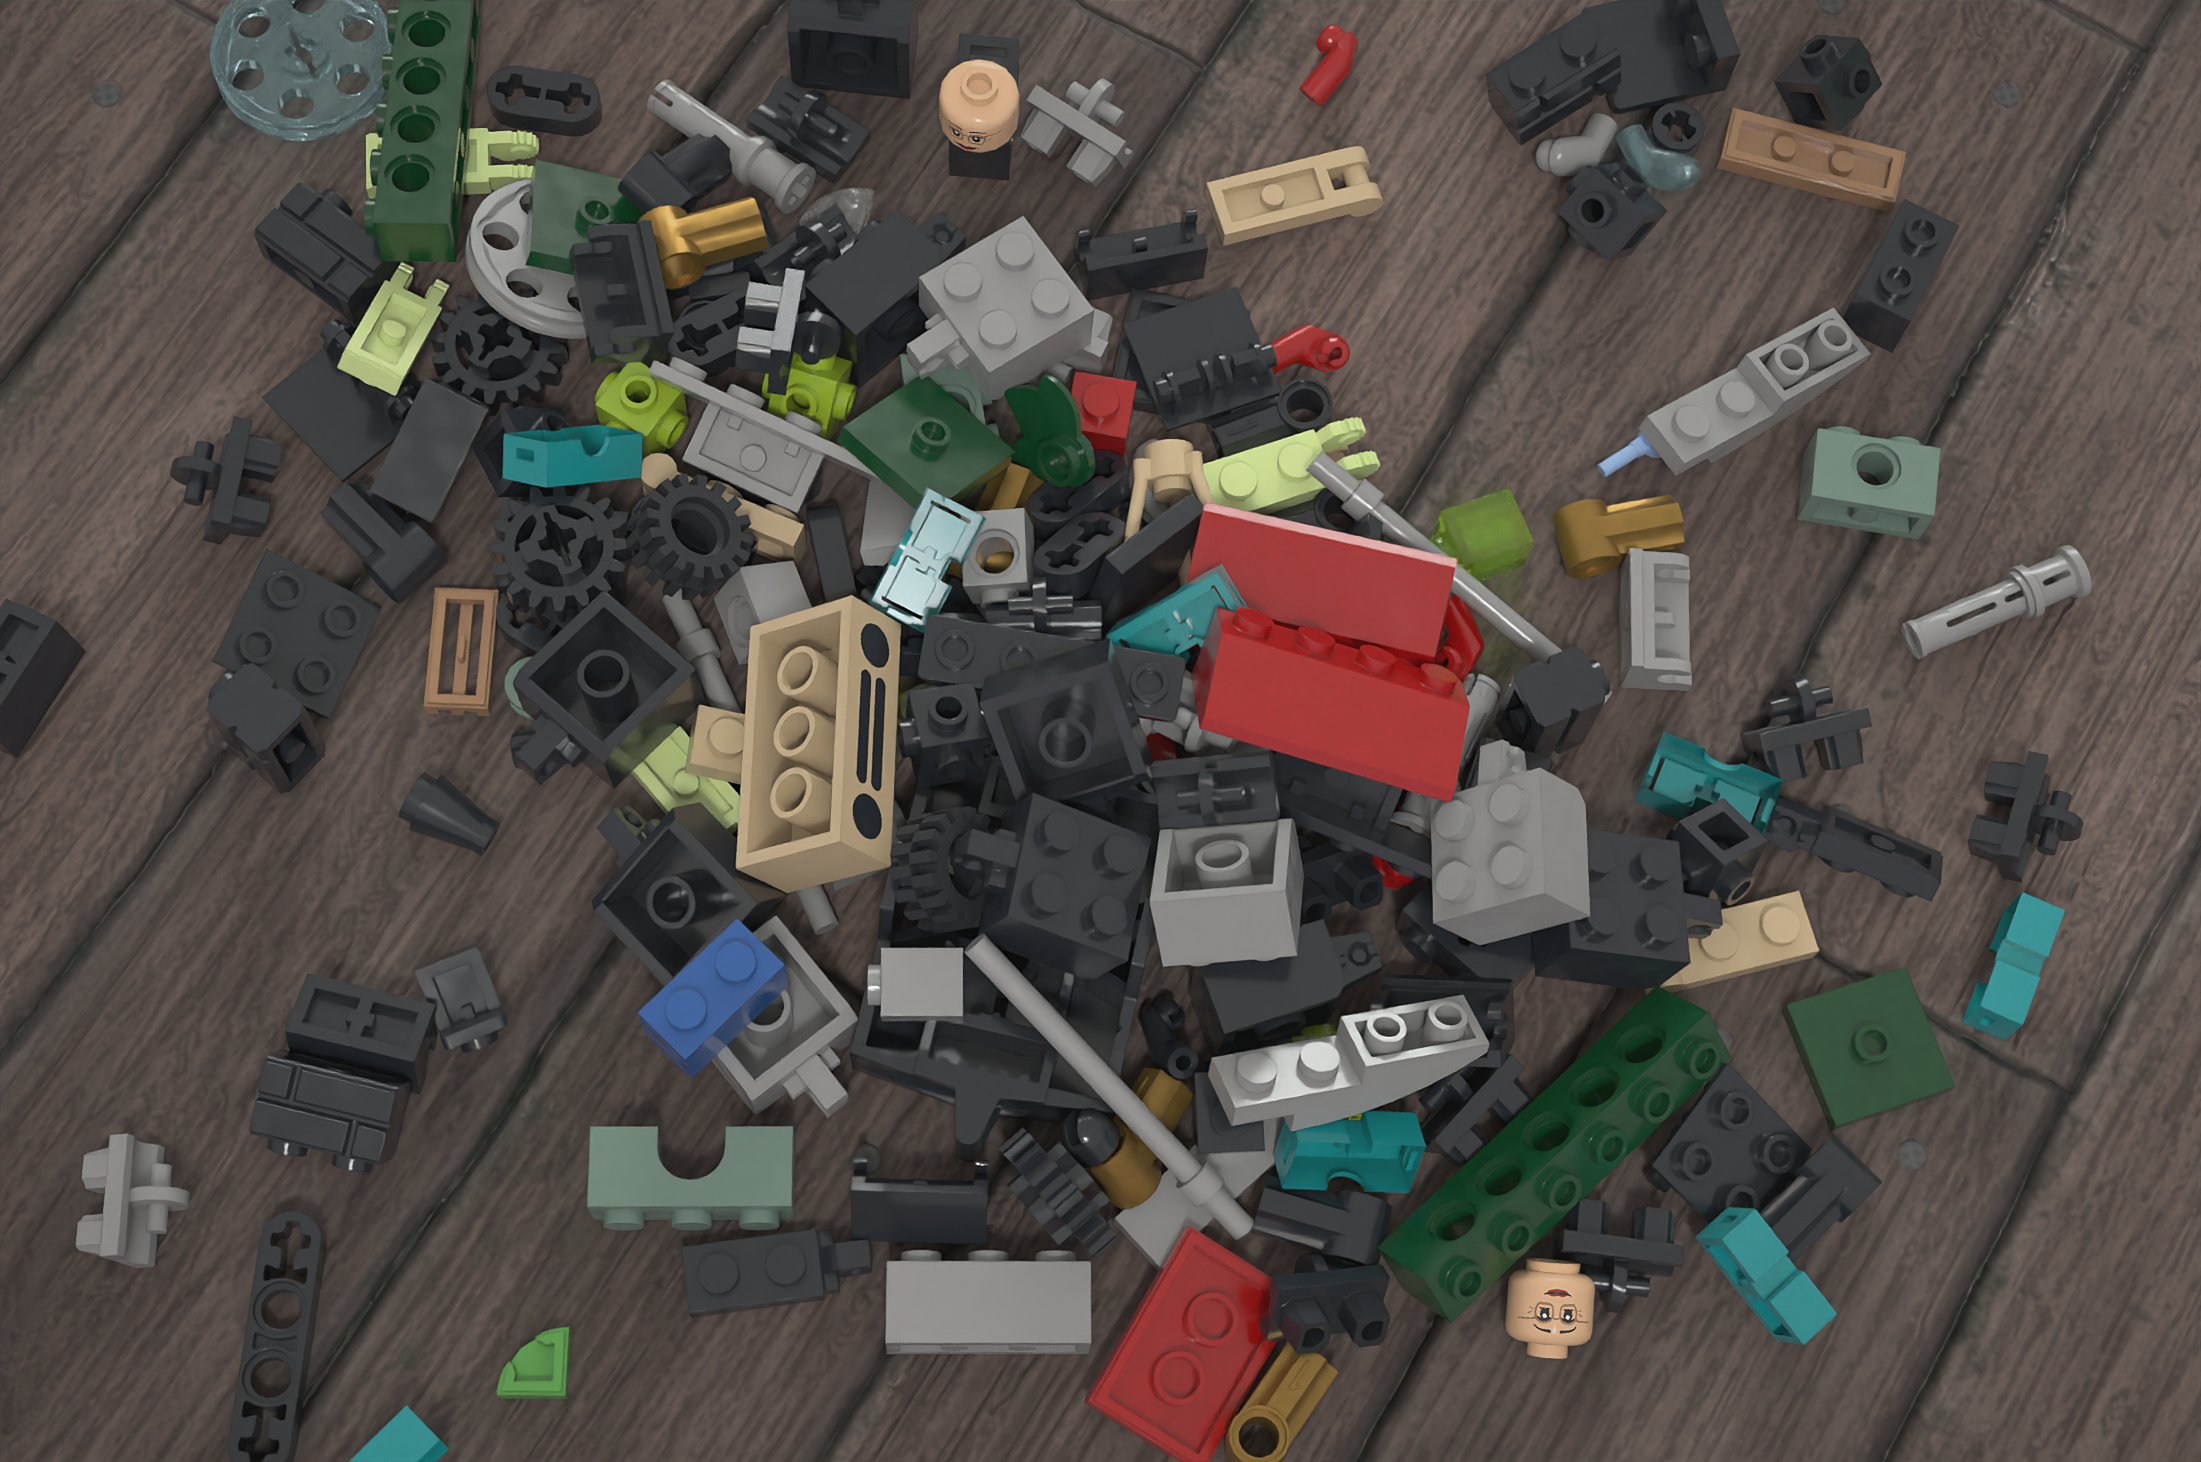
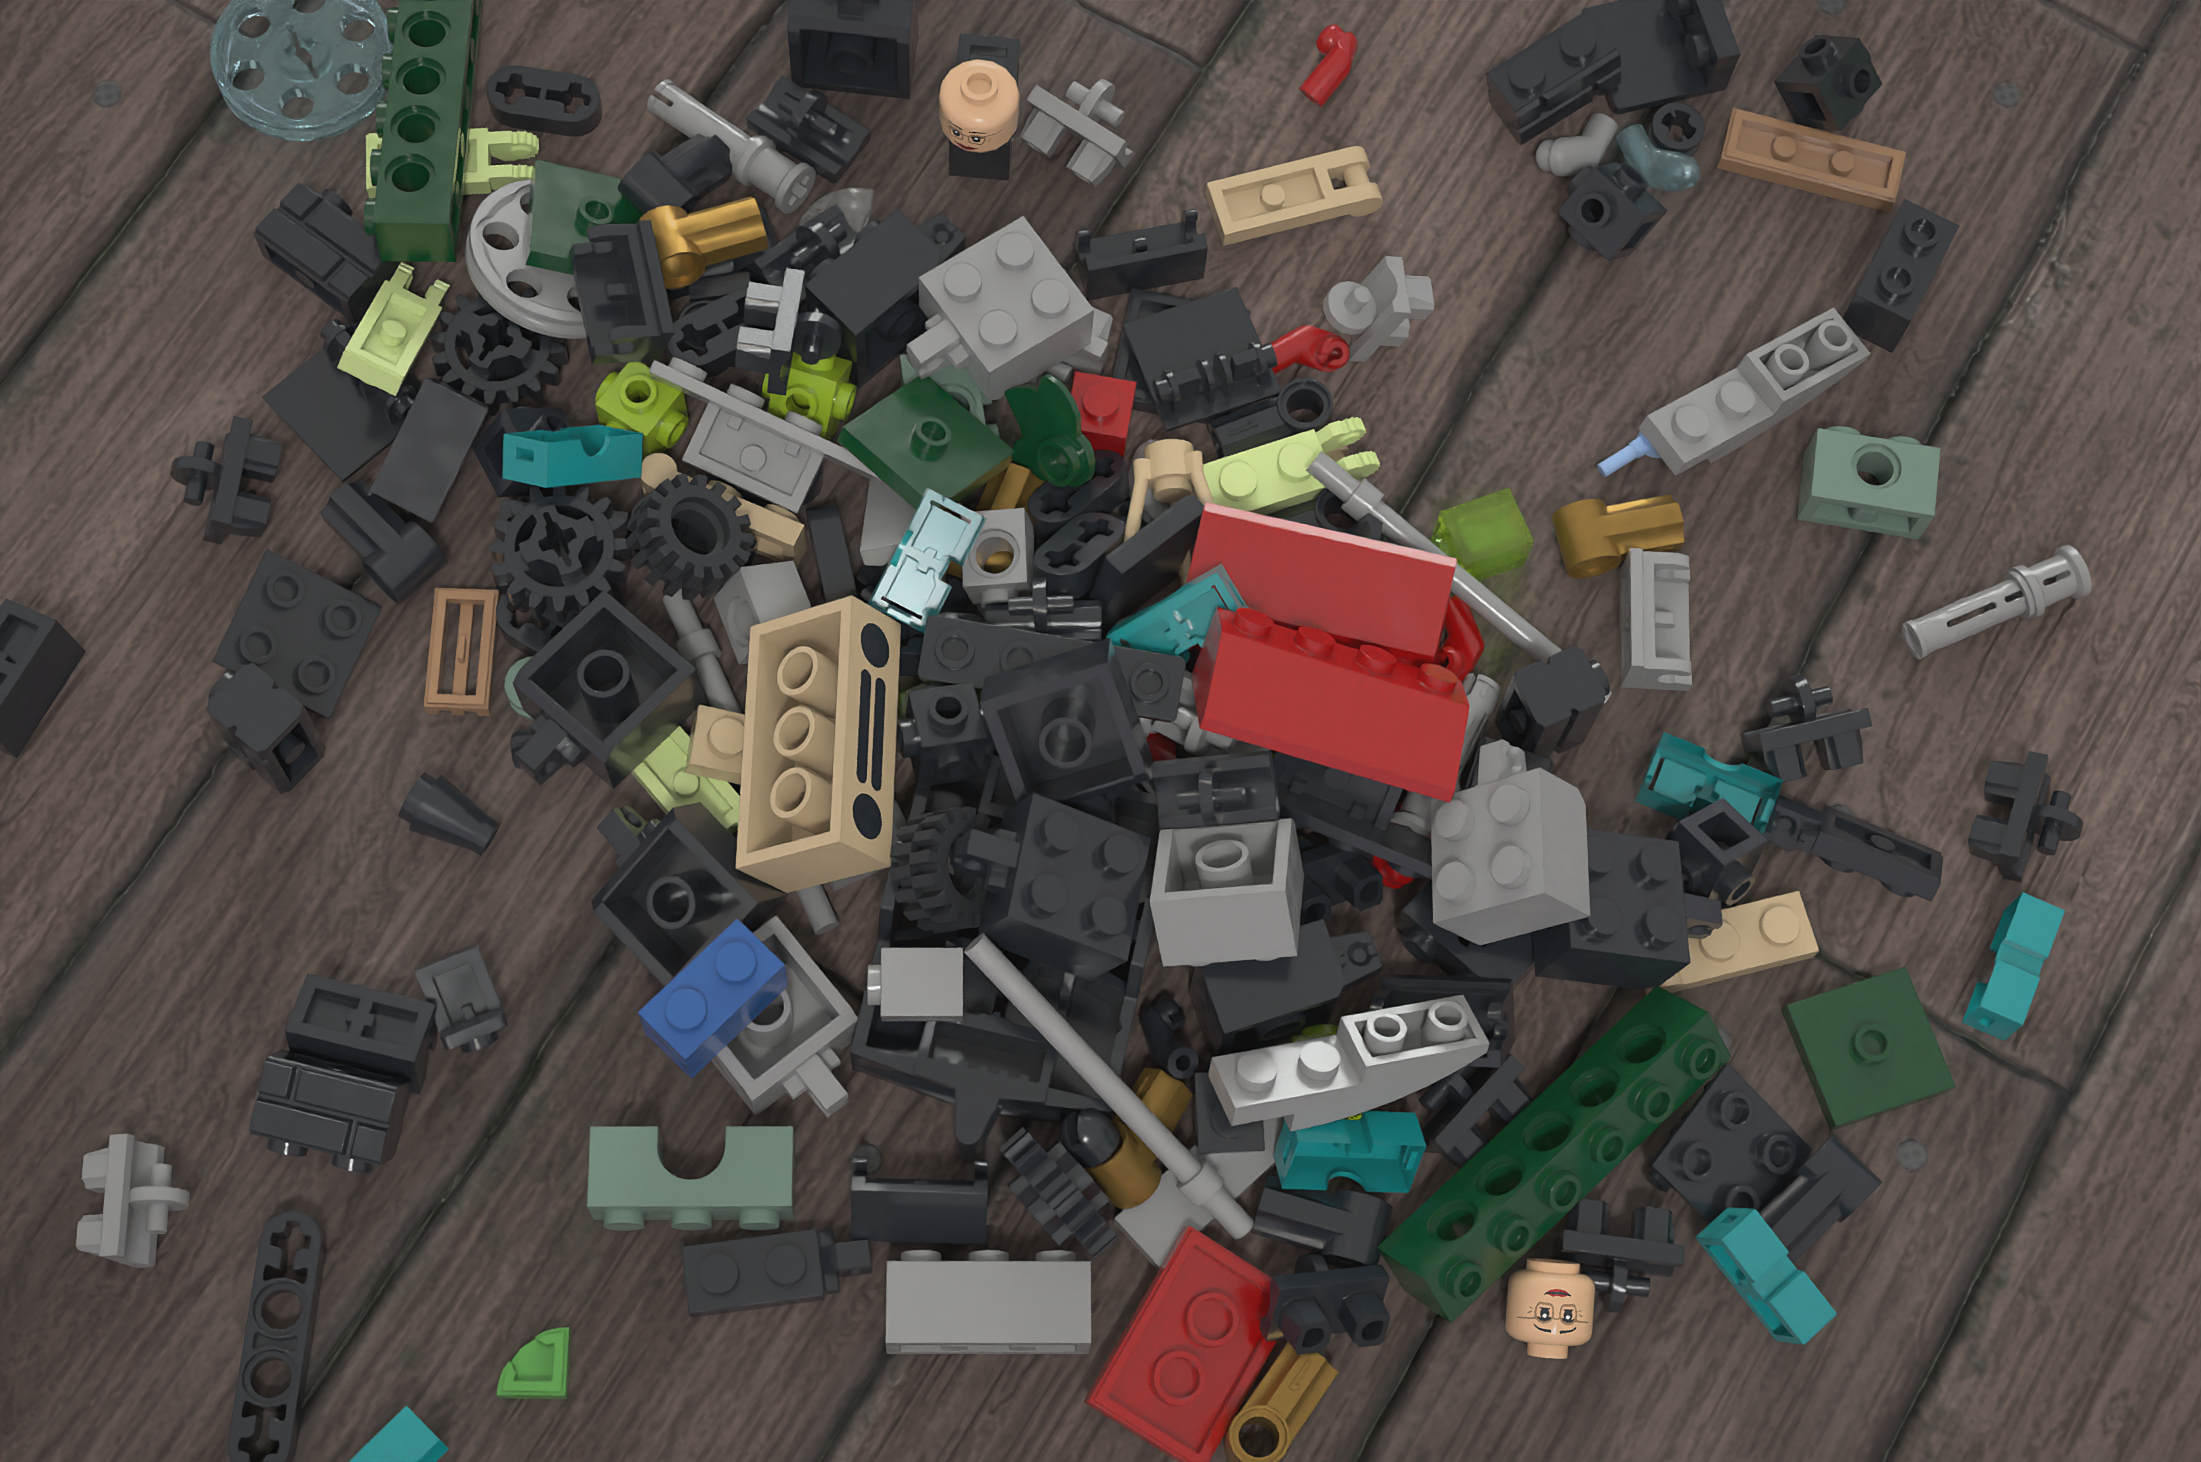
(1379, 307): none -> light grey hips

